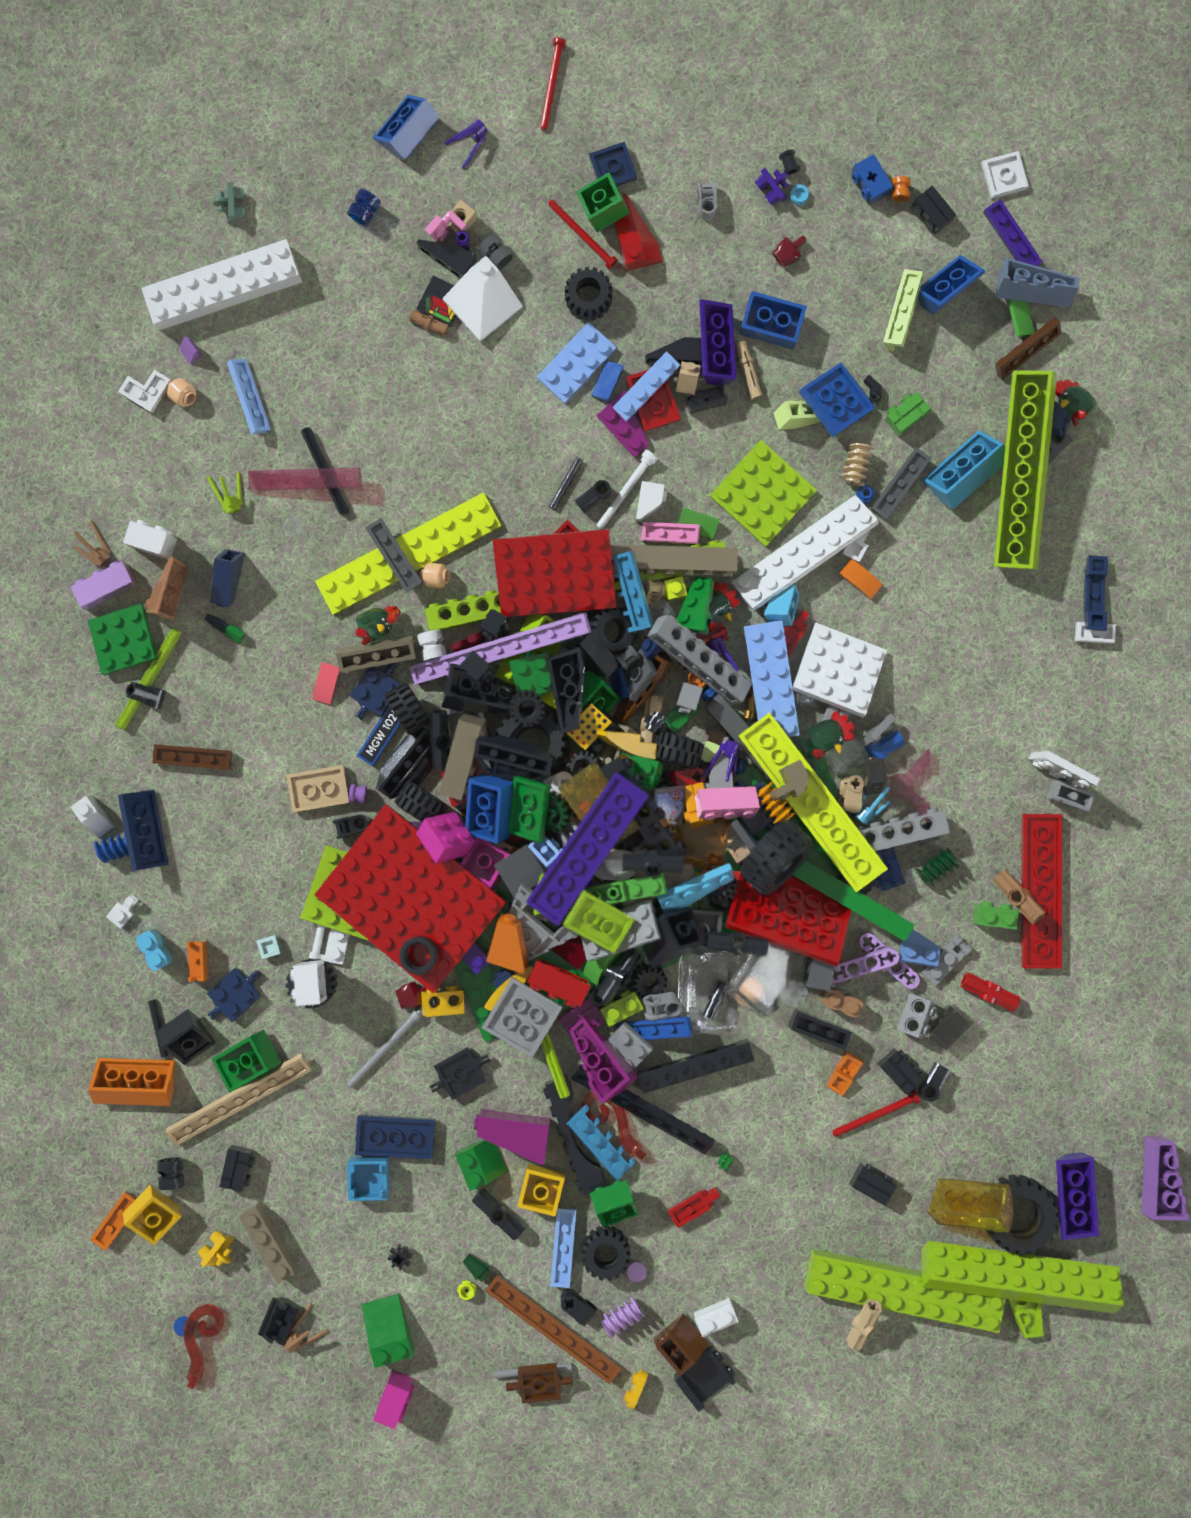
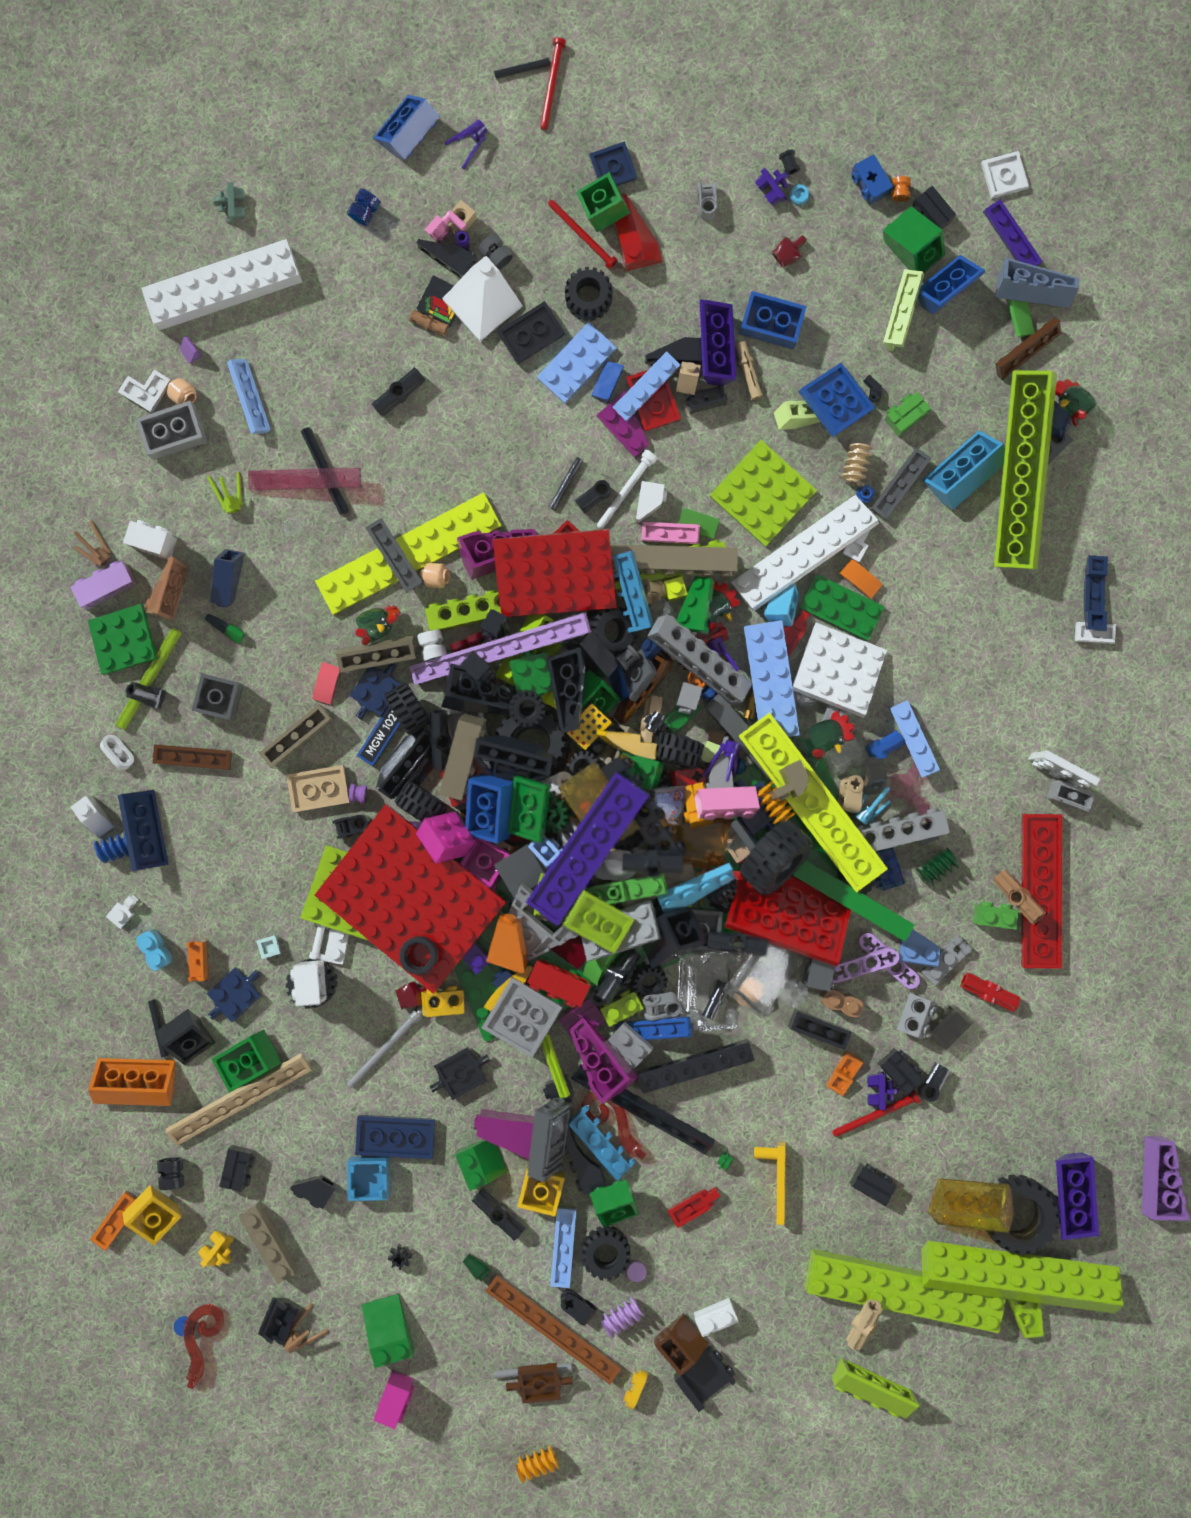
(117, 752): none -> white plate
(171, 430): none -> light grey brick
(217, 697): none -> dark grey brick
(296, 736): none -> dark tan brick
(314, 1189): none -> black slope
(407, 383): none -> black piece
(466, 1285): neon yellow plate -> none
(478, 550): none -> magenta wedge
(522, 68): none -> black bar
(531, 333): none -> black plate
(538, 1463): none -> light orange piece
(548, 1139): none -> dark grey door
(780, 1155): none -> yellow piece
(841, 607): none -> green plate
(875, 1389): none -> lime slope
(878, 1080): none -> dark purple hips
(880, 727): light grey plate -> none
(915, 240): none -> green slope
(915, 739): none -> light blue plate

